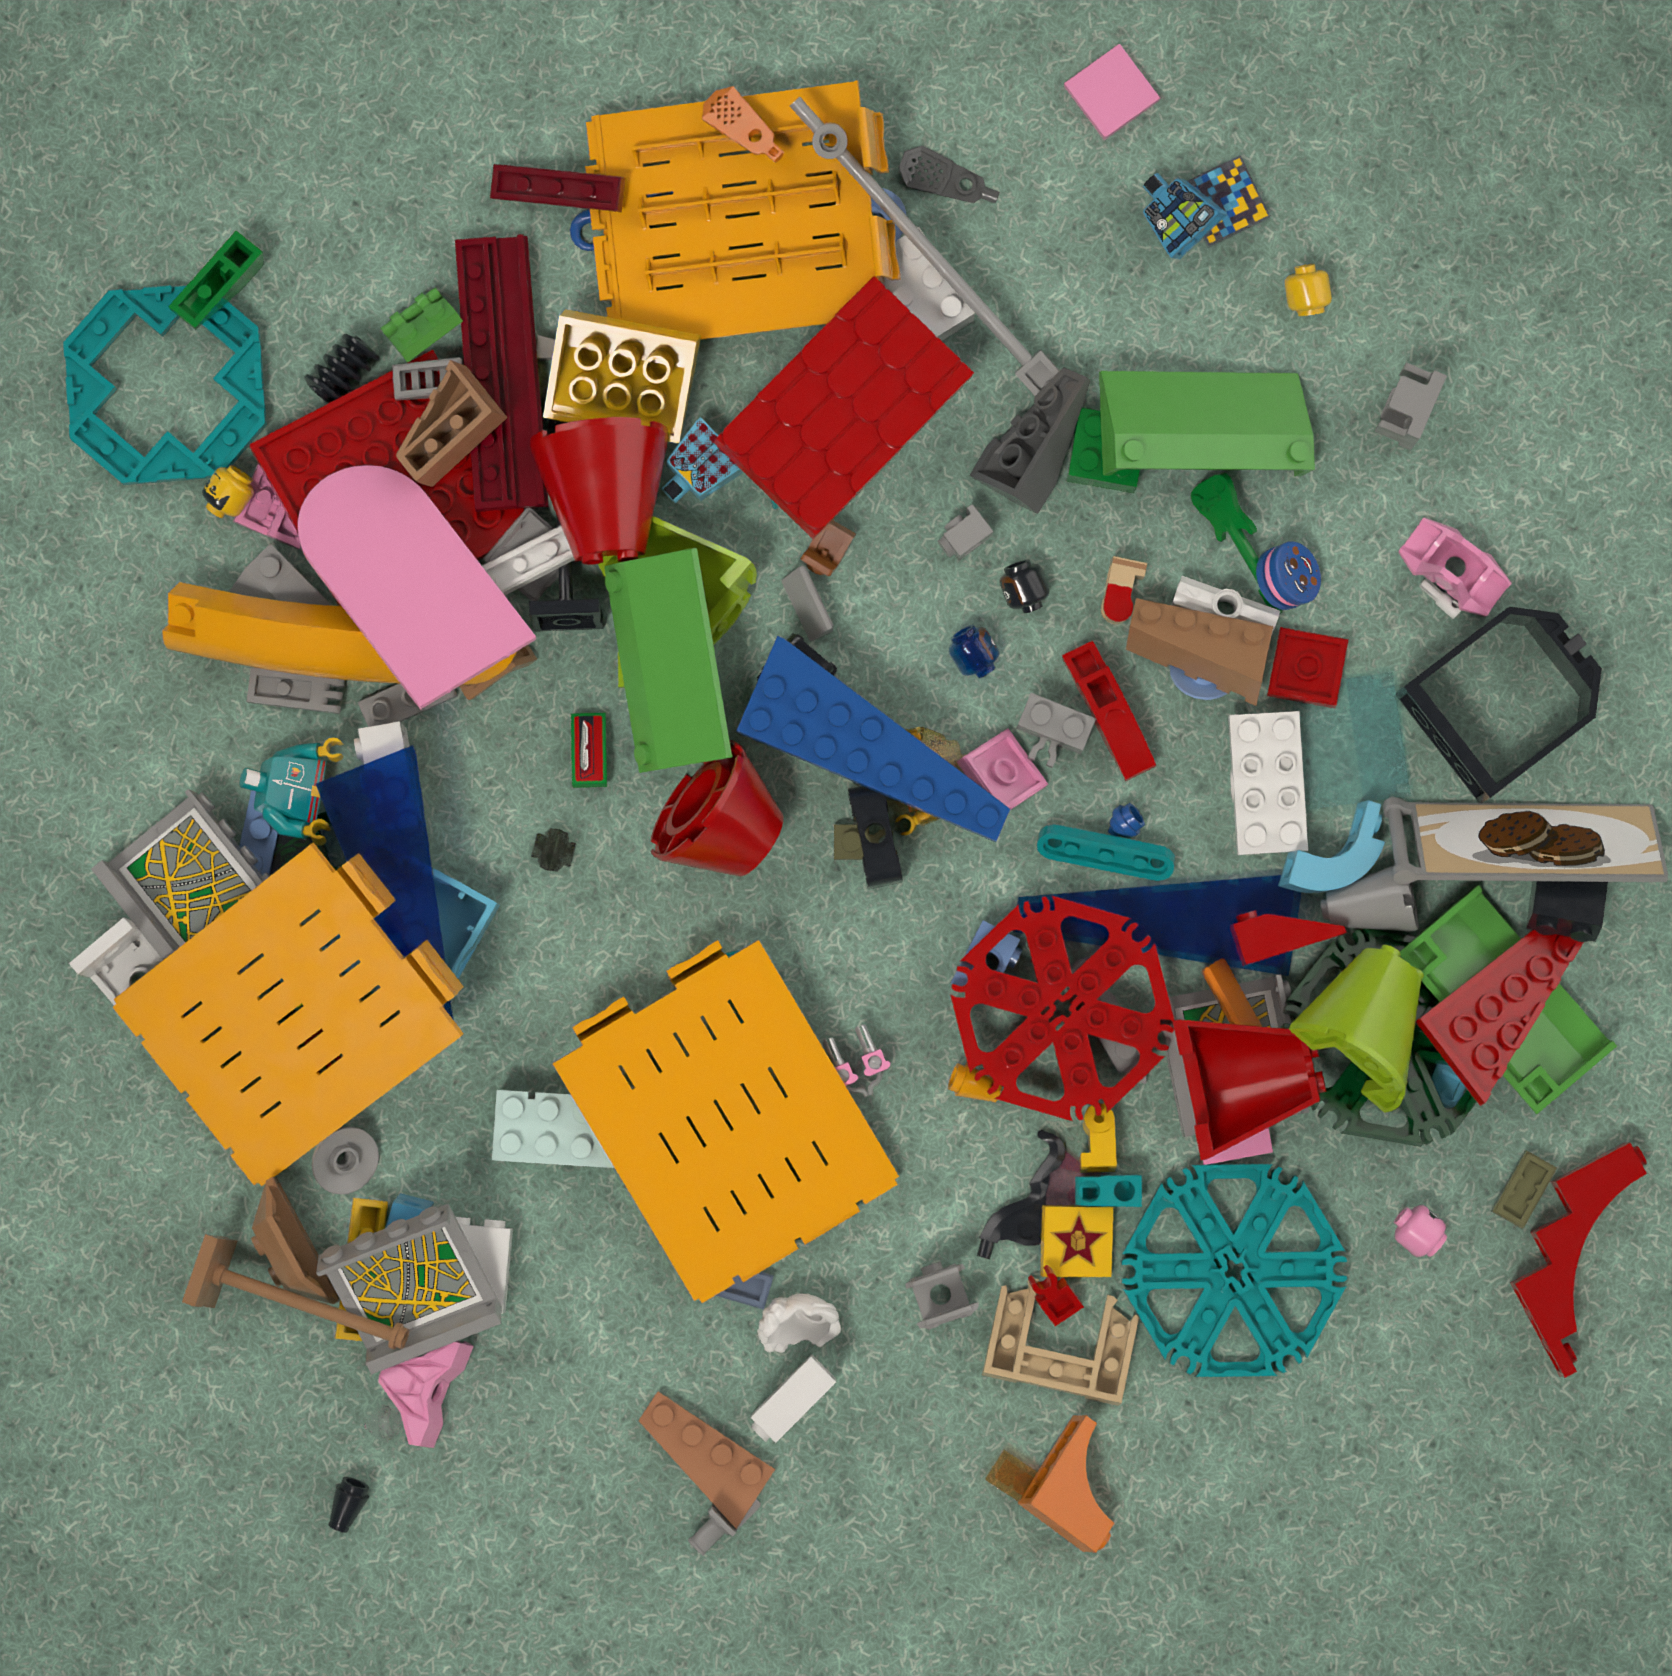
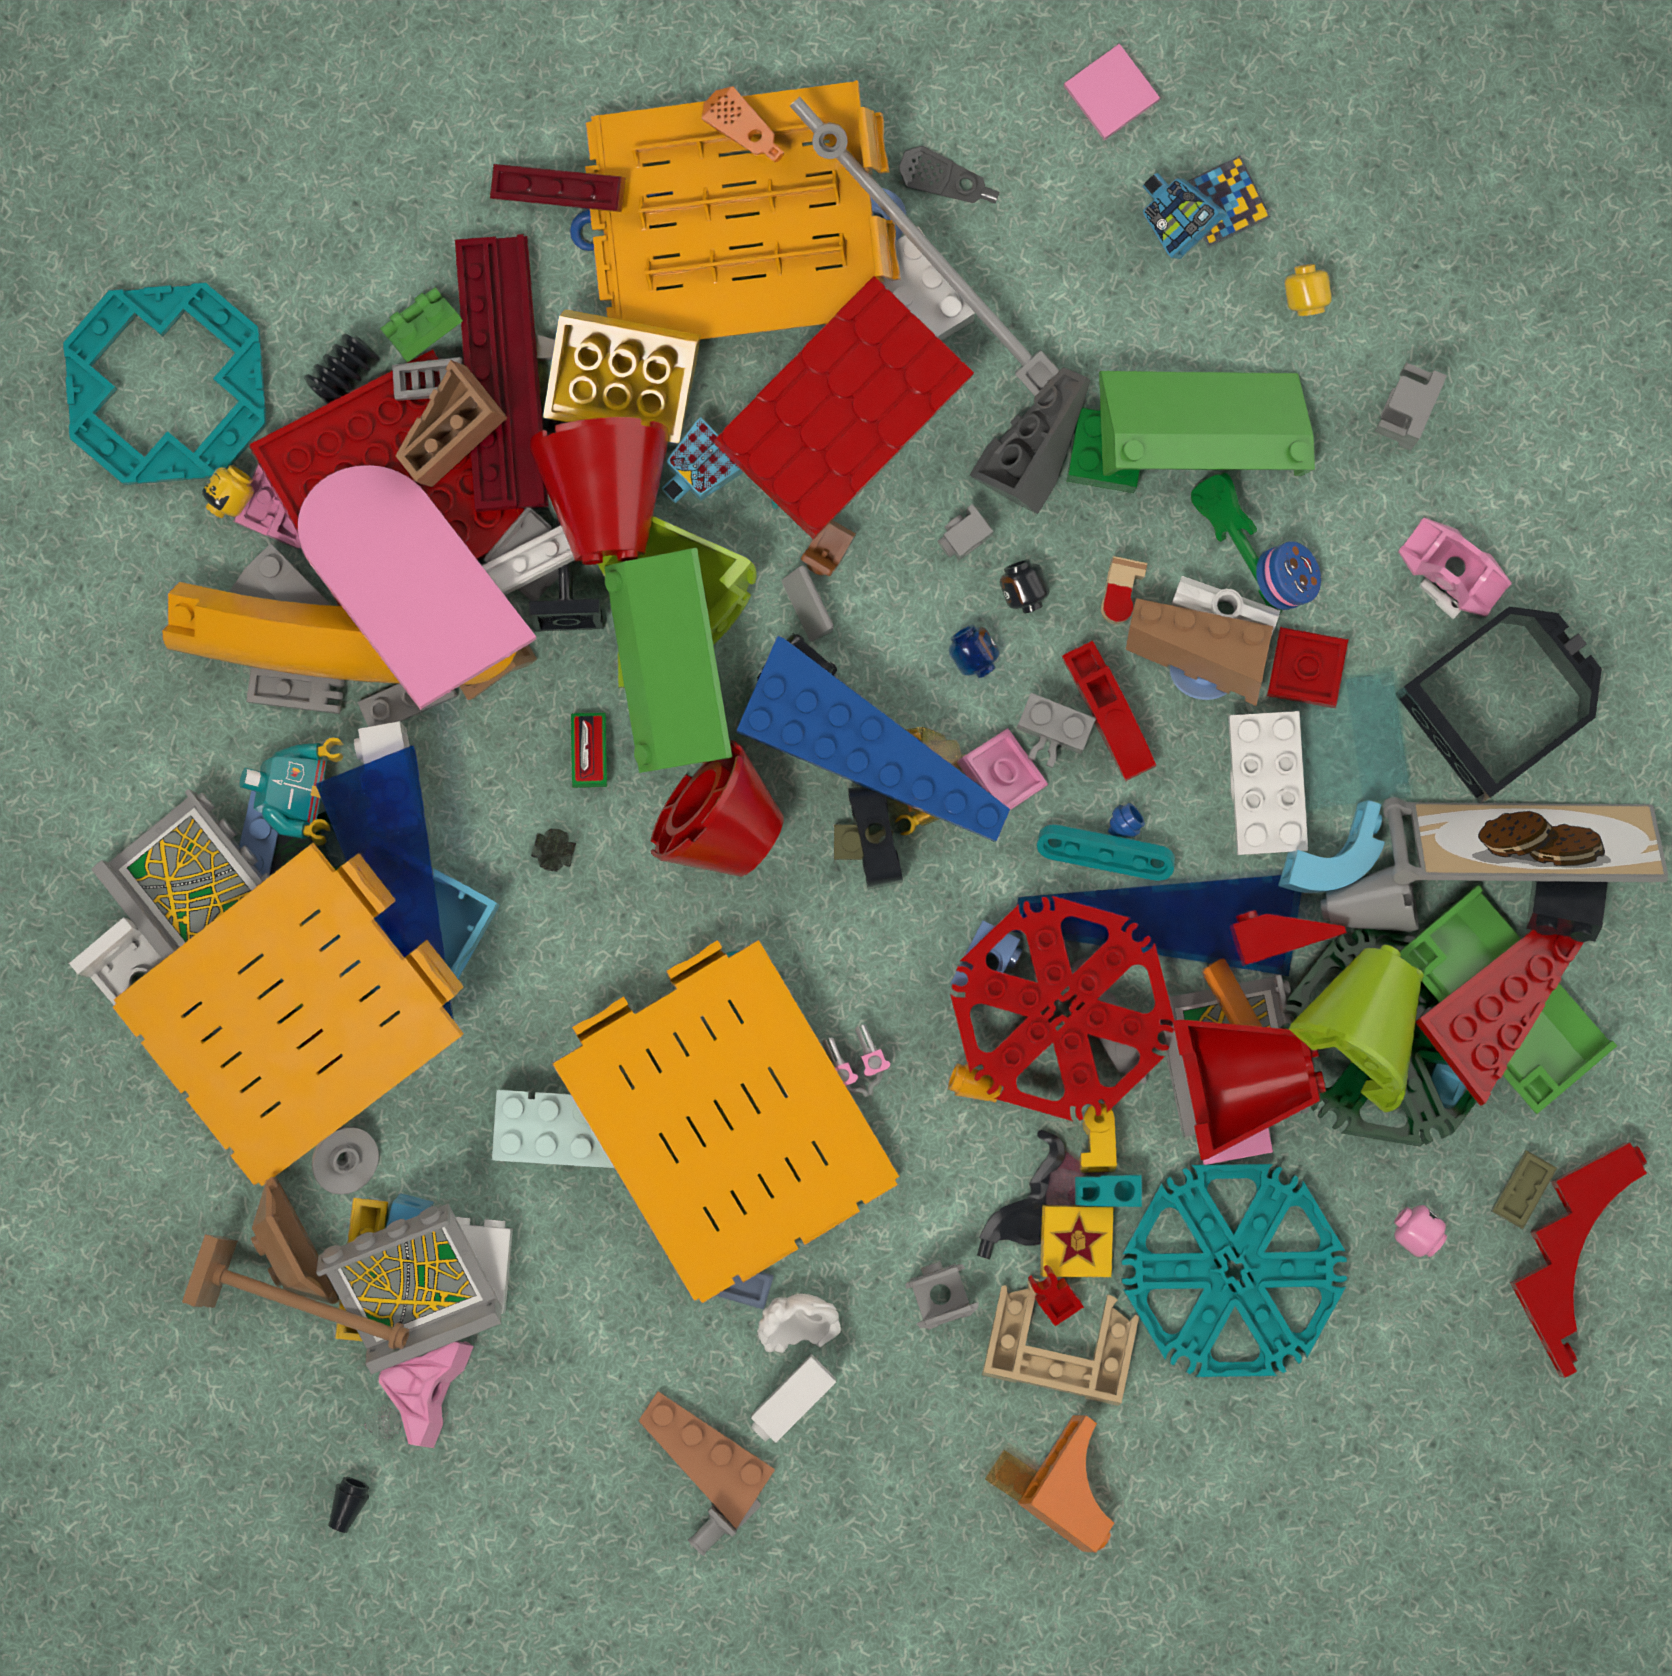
(218, 280): green slope -> none

